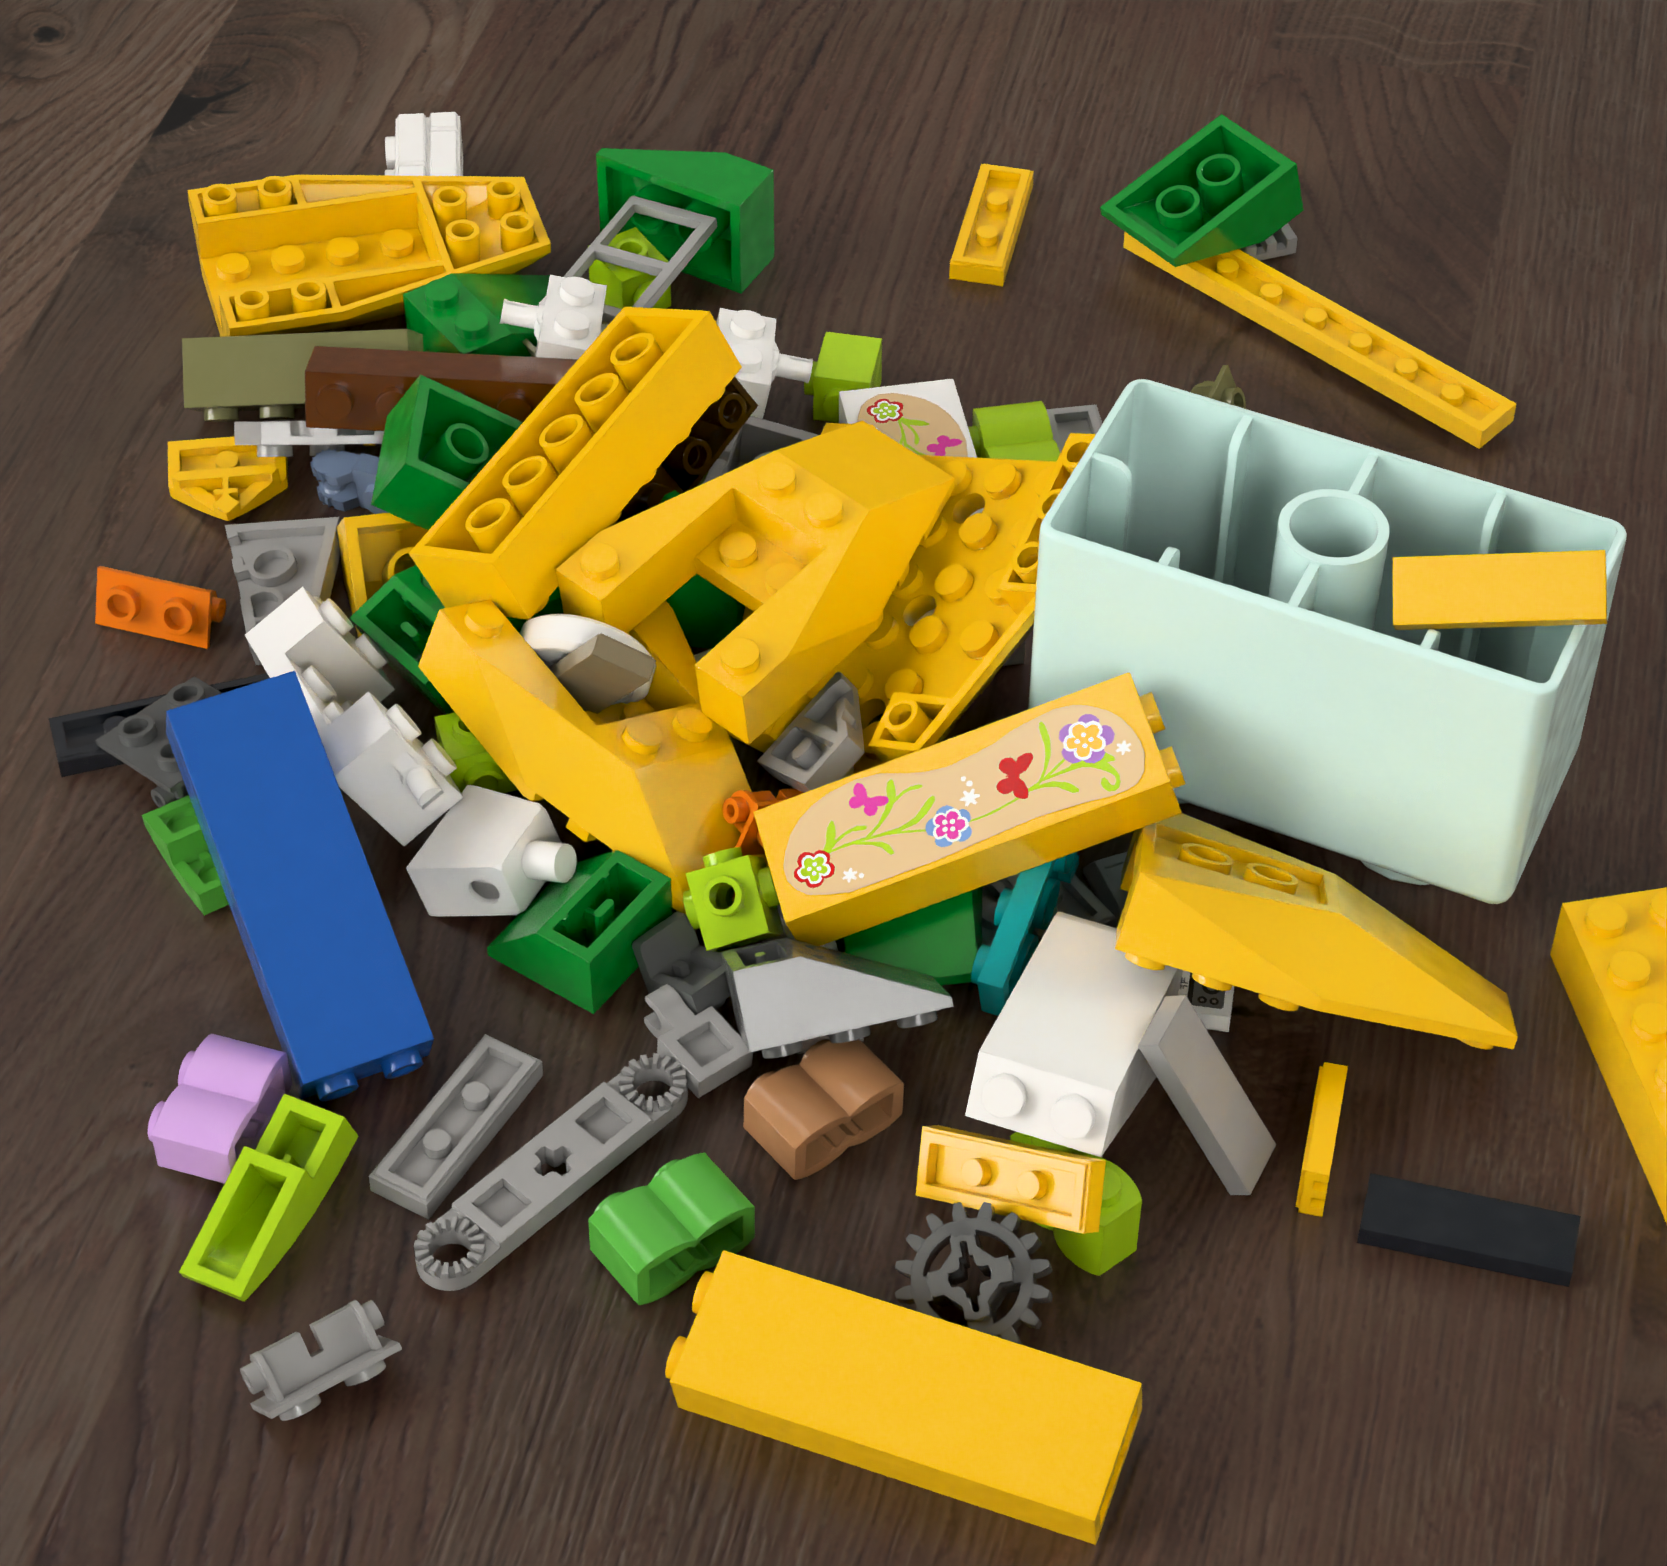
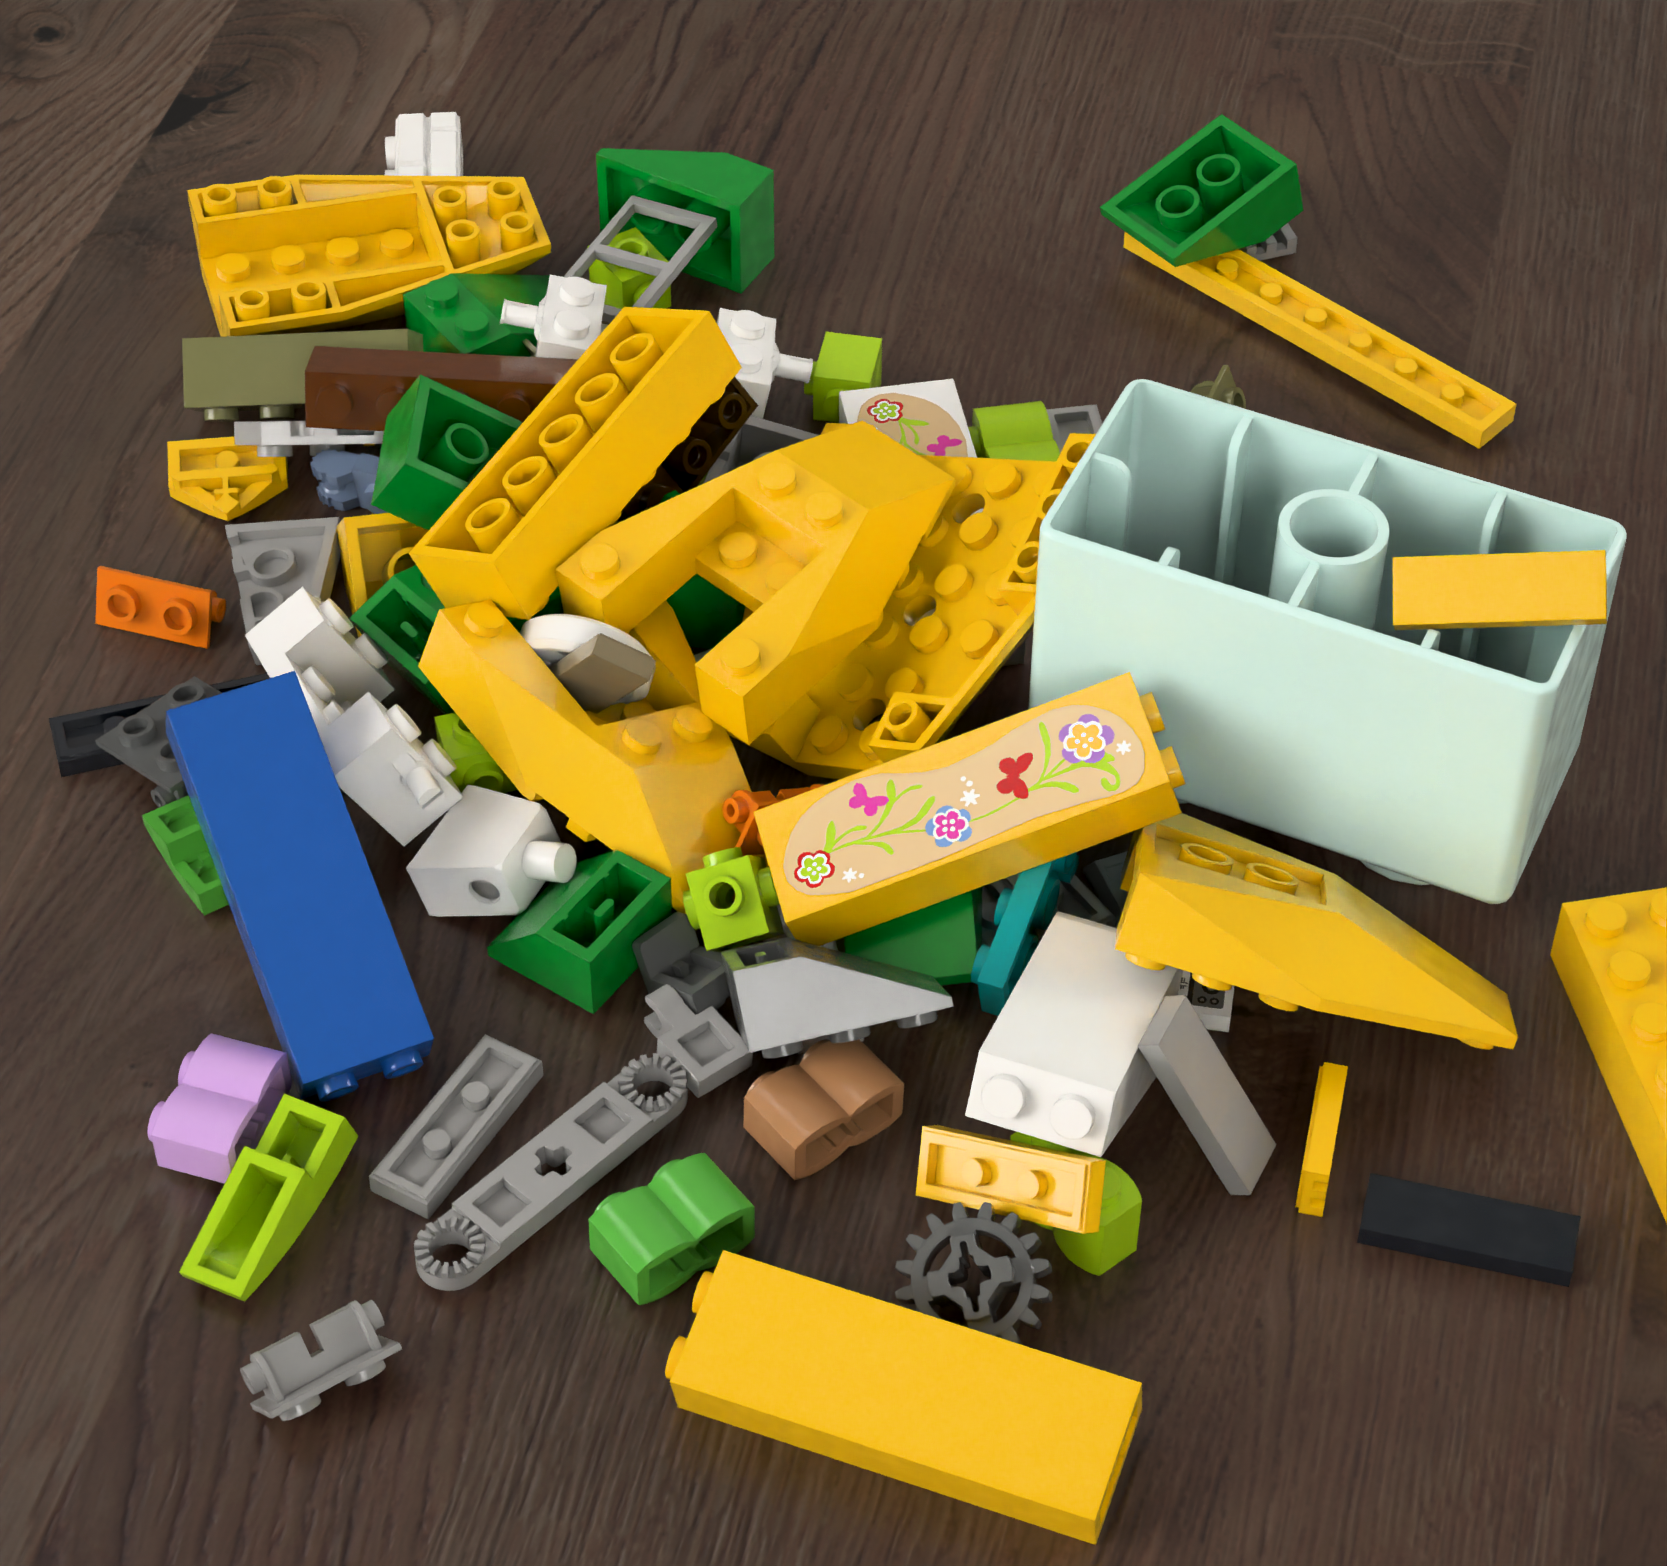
(820, 741): light grey wing -> none
(991, 225): yellow tile -> none

